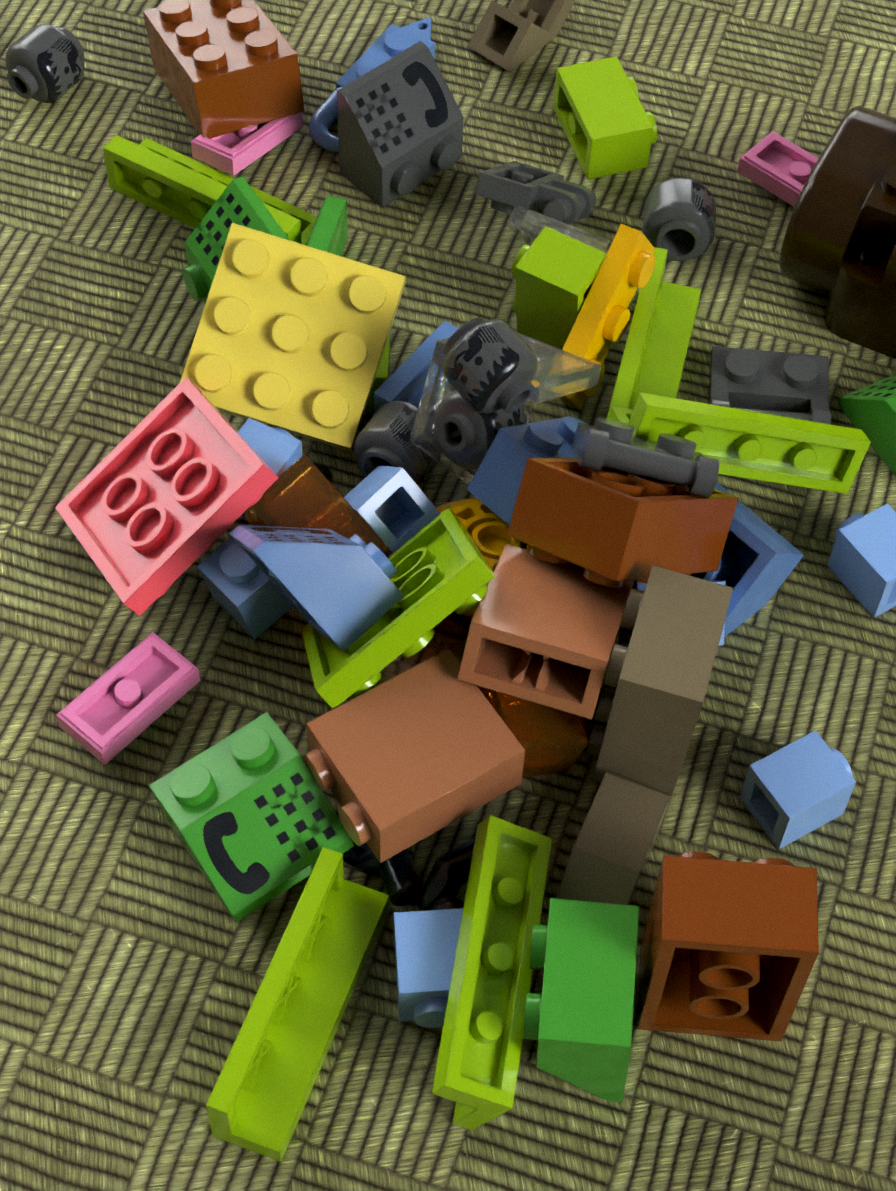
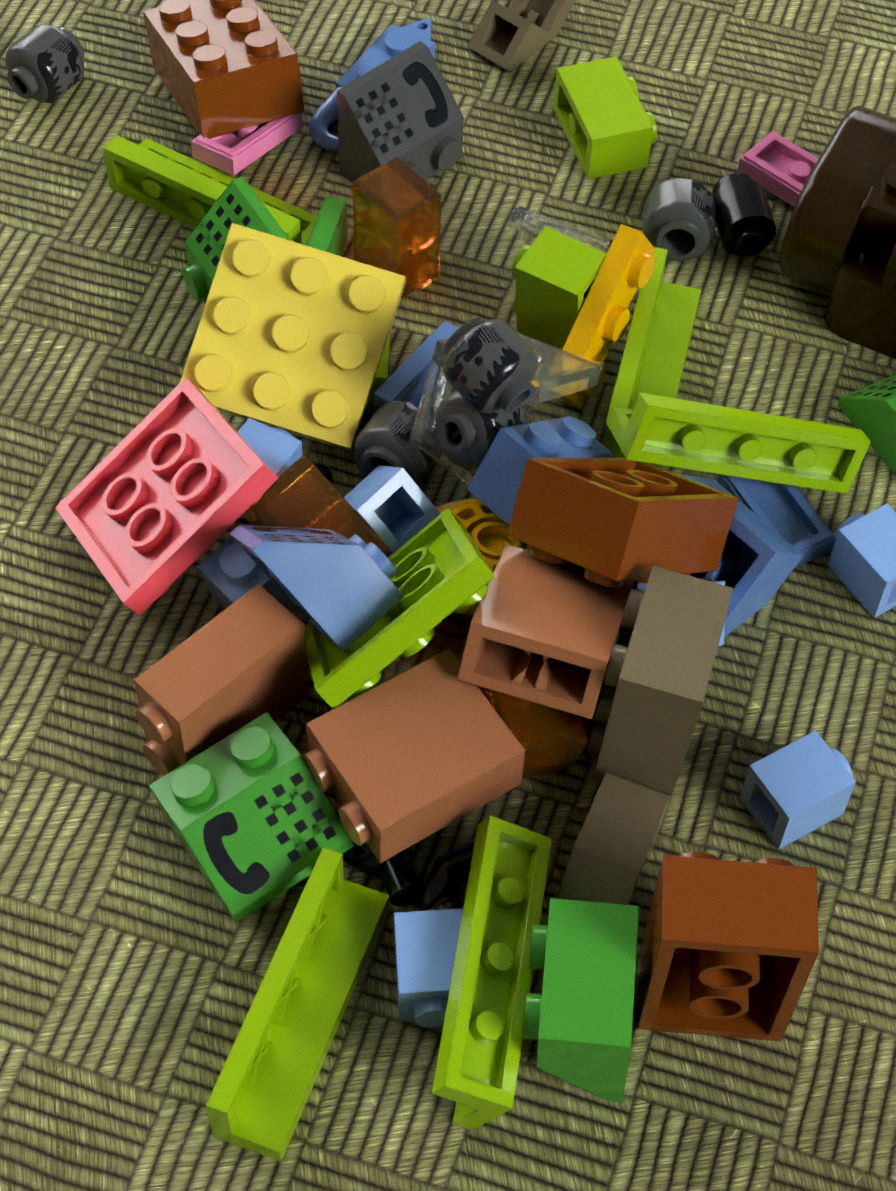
(128, 698): bright pink plate -> none
(222, 679): none -> nougat brick
(398, 223): none -> clear orange brick
(532, 187): dark grey plate -> none
(667, 460): dark grey plate -> none
(742, 215): none -> black brick
(770, 382): dark grey plate -> none
(786, 512): none -> medium blue tile

